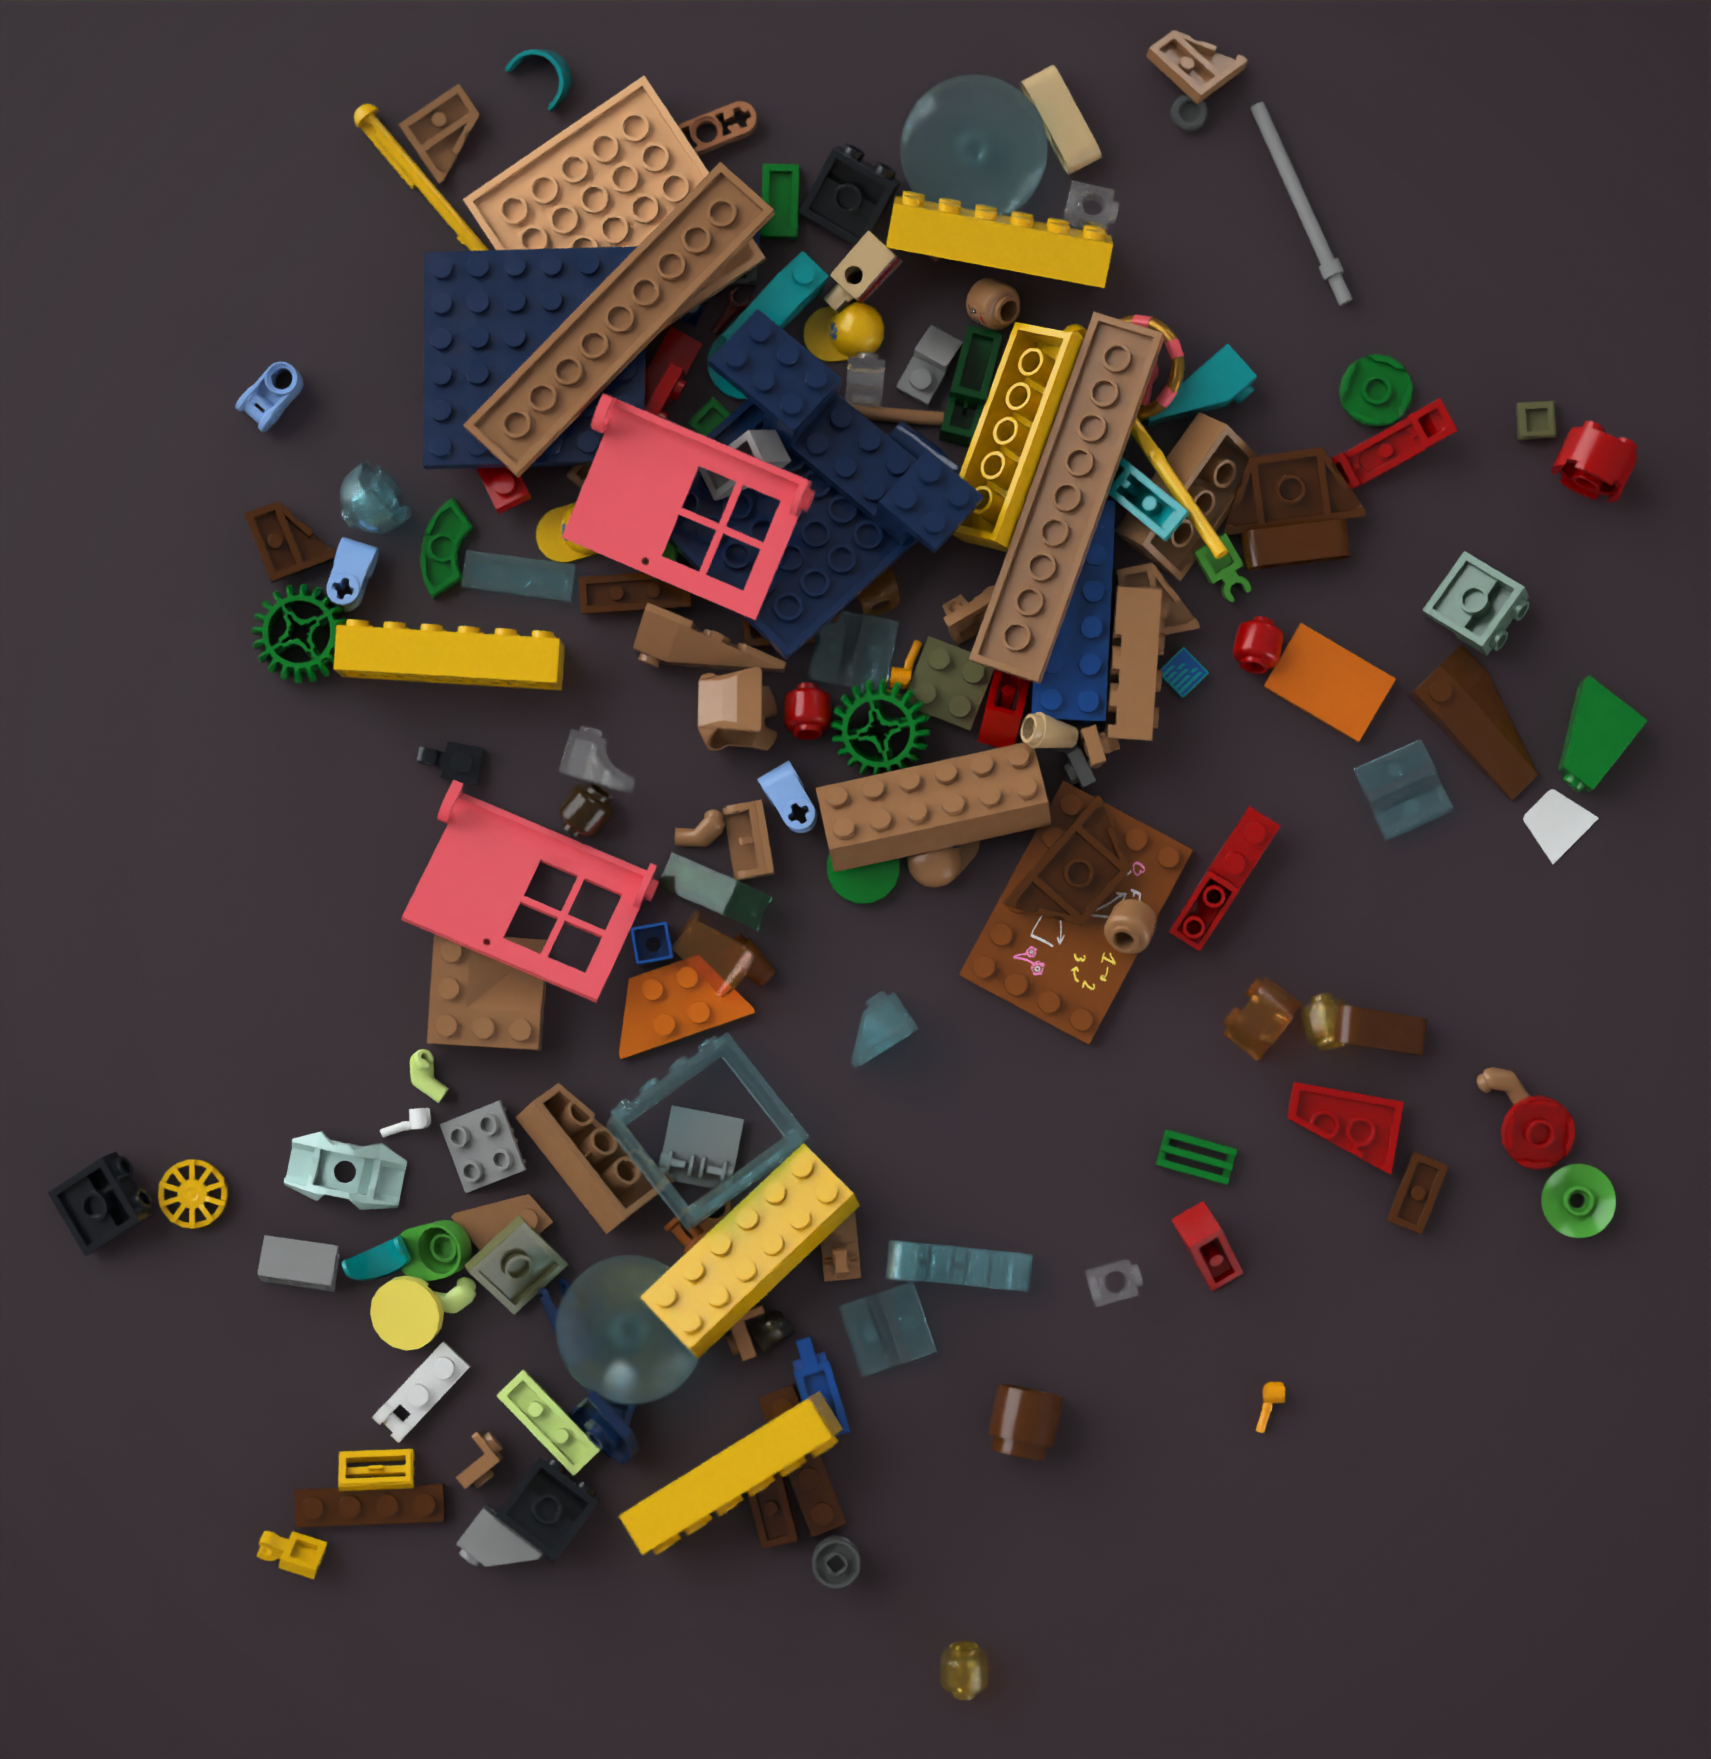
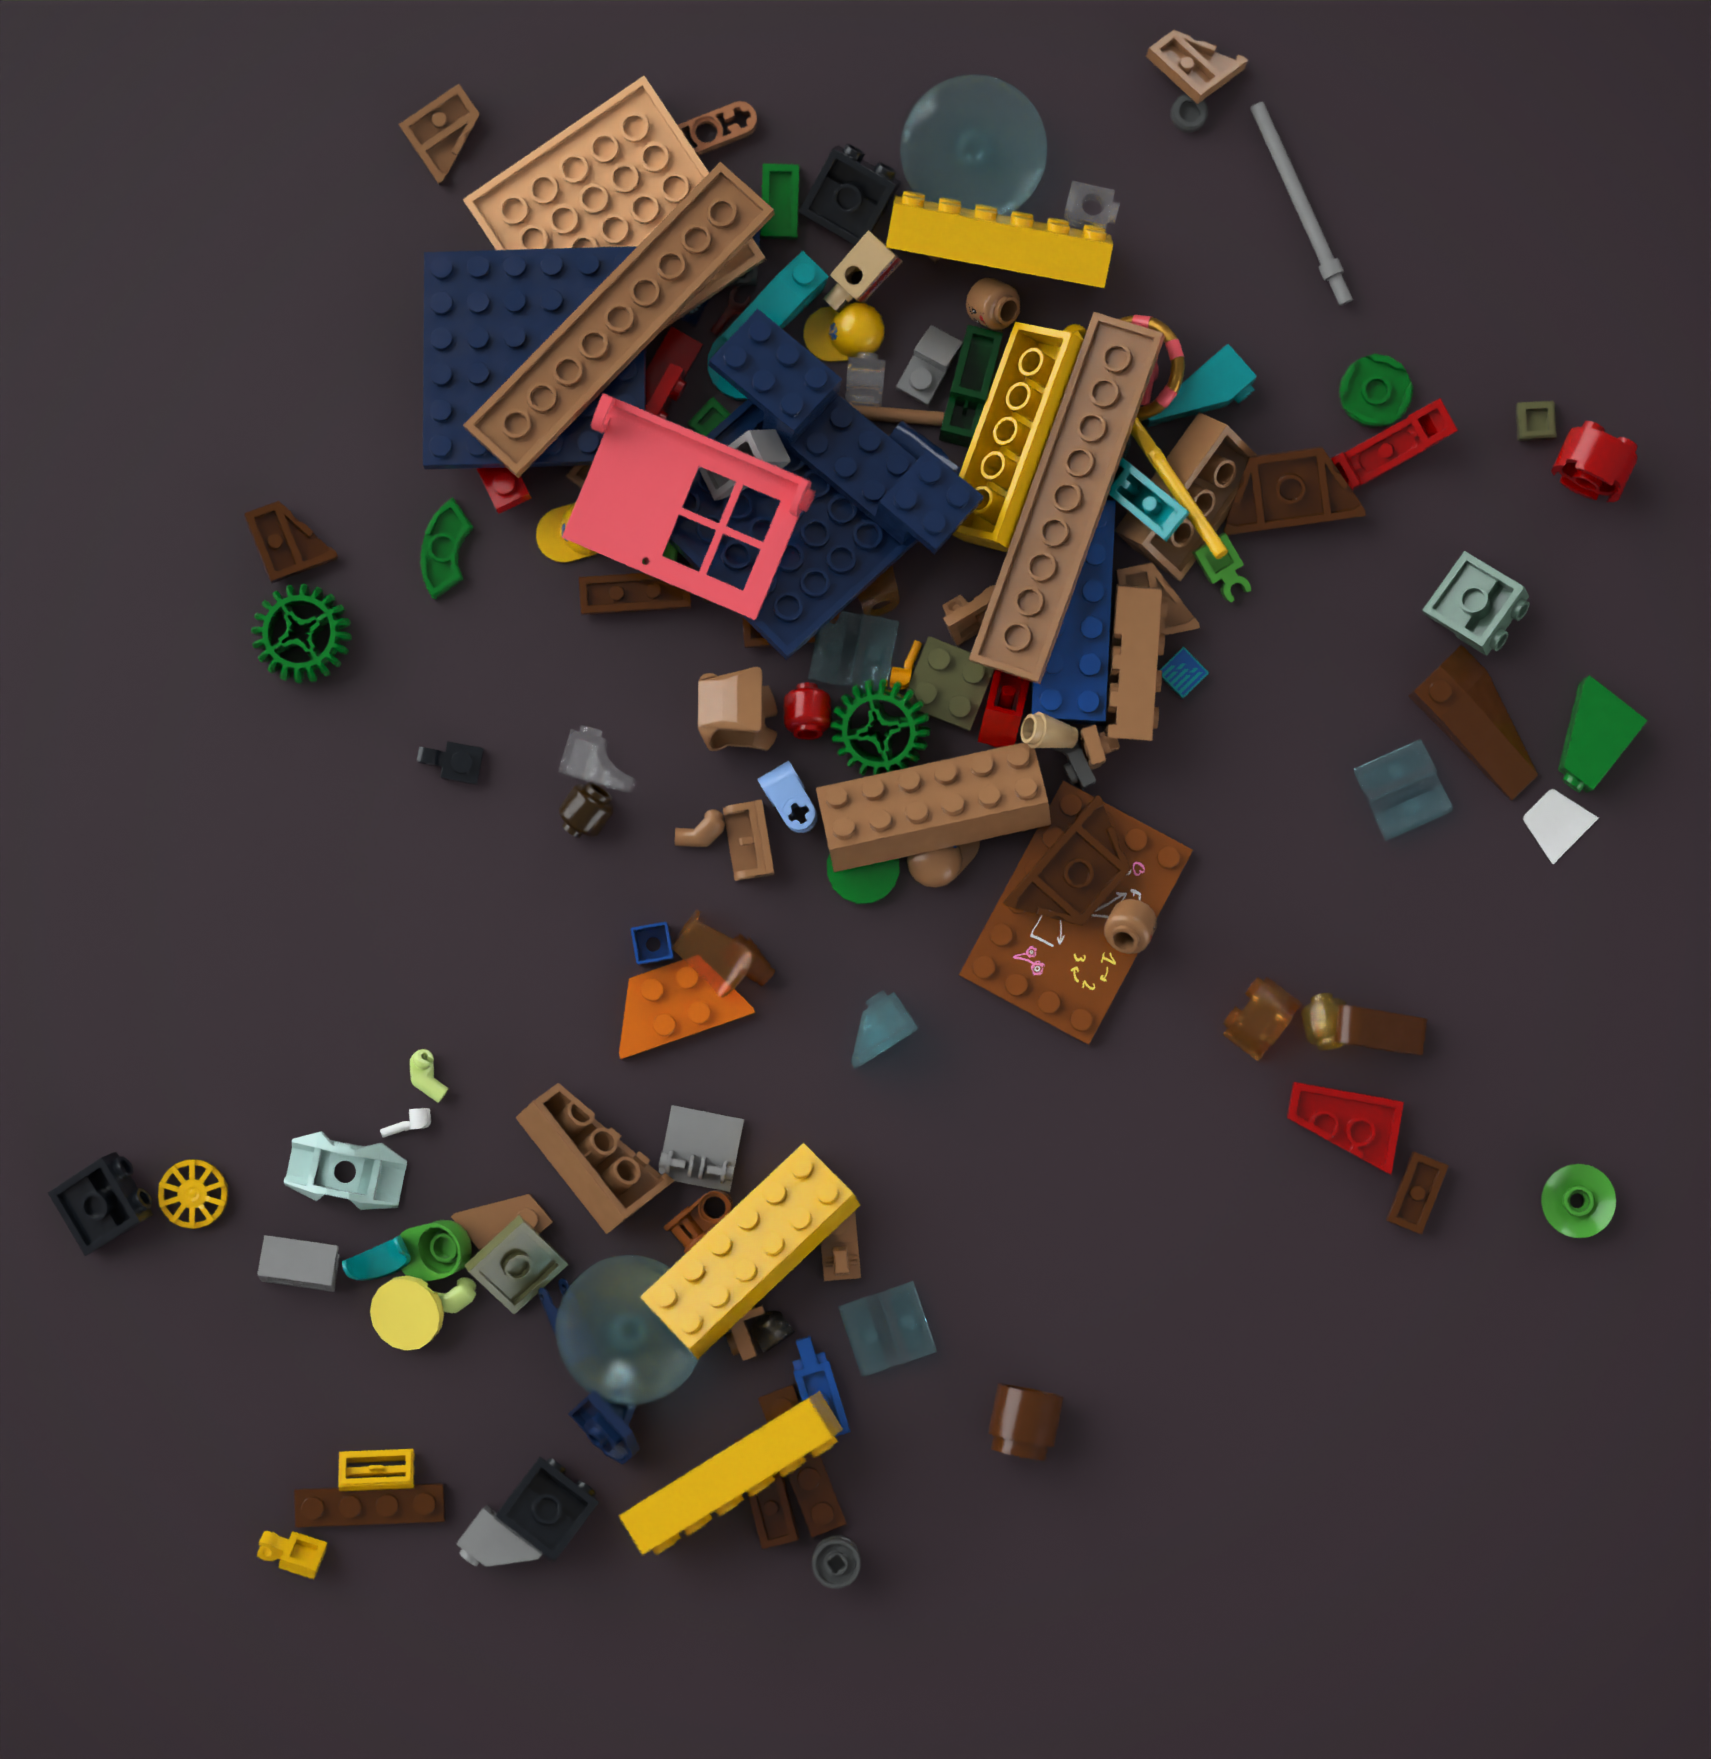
(269, 397): light blue piece -> none
(352, 568): light blue piece -> none
(366, 119): yellow bar -> none
(372, 500): clear light blue cylinder -> none
(422, 1390): white plate -> none
(449, 657): yellow brick -> none
(480, 1470): medium nougat bracket -> none
(482, 879): coral door -> none
(483, 1146): light grey hinge -> none
(484, 1000): medium nougat slope -> none
(518, 576): clear light blue plate -> none
(548, 1422): yellowish green plate -> none
(561, 67): teal helmet -> none
(677, 642): medium nougat wedge -> none
(680, 1073): clear light blue window -> none
(715, 891): slope -> none
(958, 1265): clear light blue beam -> none
(964, 1670): clear yellow head -> none
(1061, 119): tan beam -> none
(1096, 1282): clear brick -> none
(1207, 1246): red slope -> none
(1224, 878): red slope -> none
(1226, 1165): green tile -> none
(1258, 645): red head -> none
(1272, 1393): light orange hand -> none
(1295, 544): reddish brown beam -> none
(1329, 682): orange tile -> none
(1502, 1080): medium nougat arm -> none
(1538, 1132): red tile -> none

